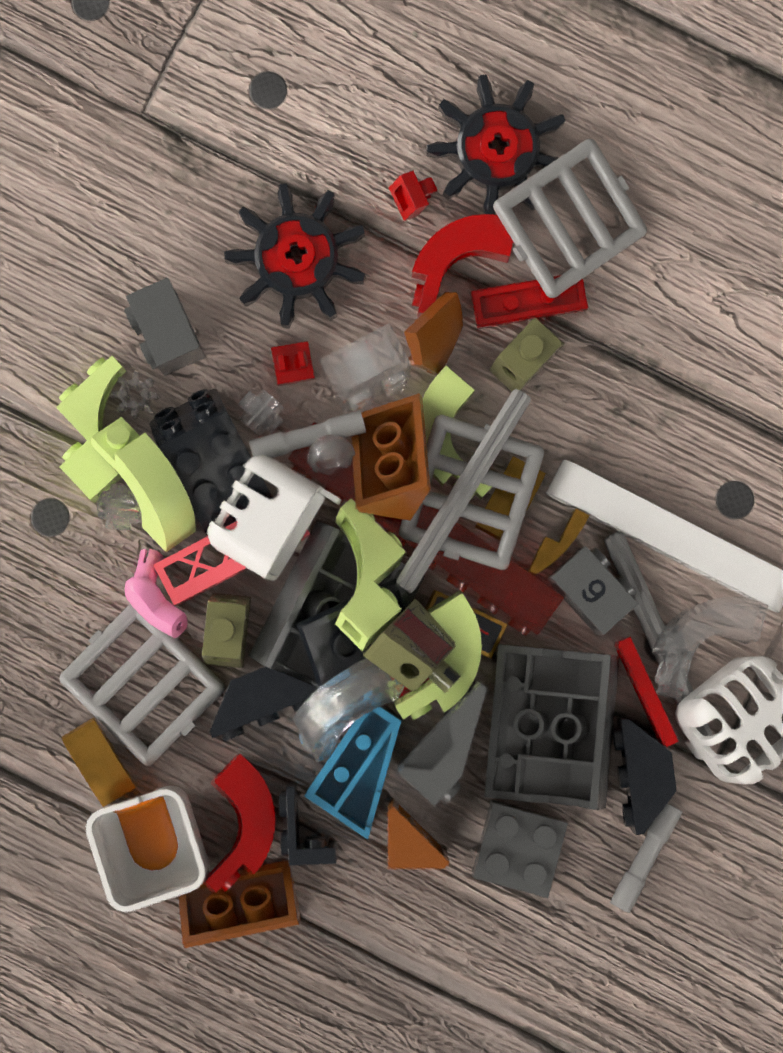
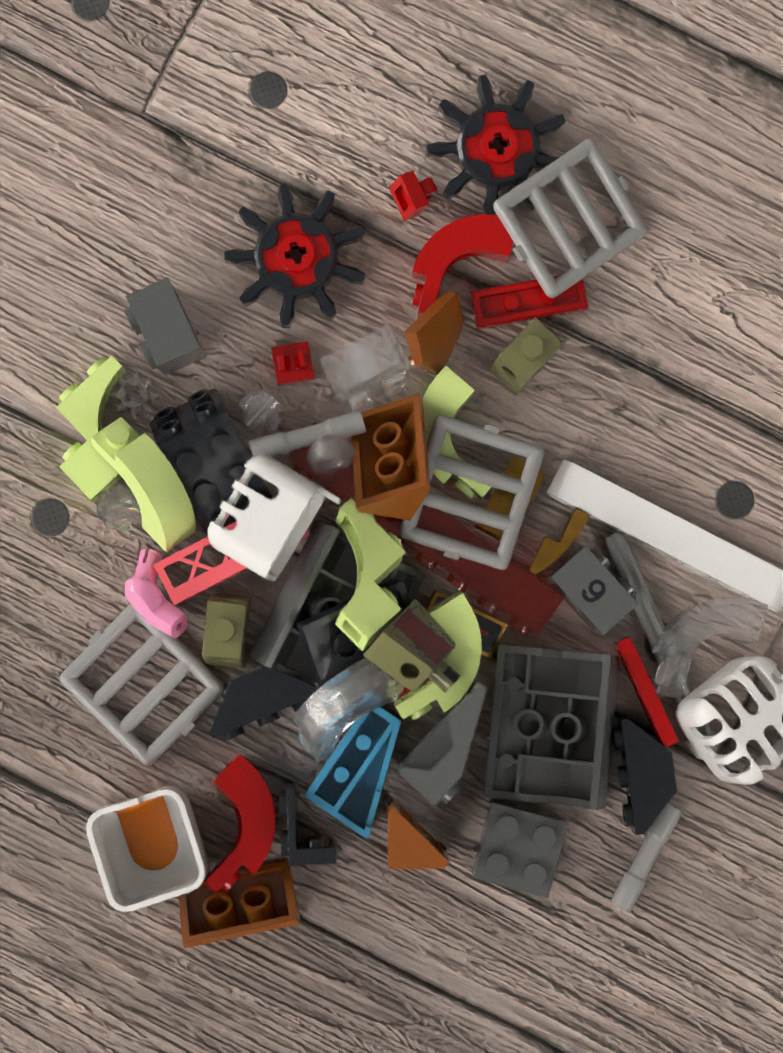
(98, 762): pearl gold slope -> none
(463, 490): light grey axle -> none

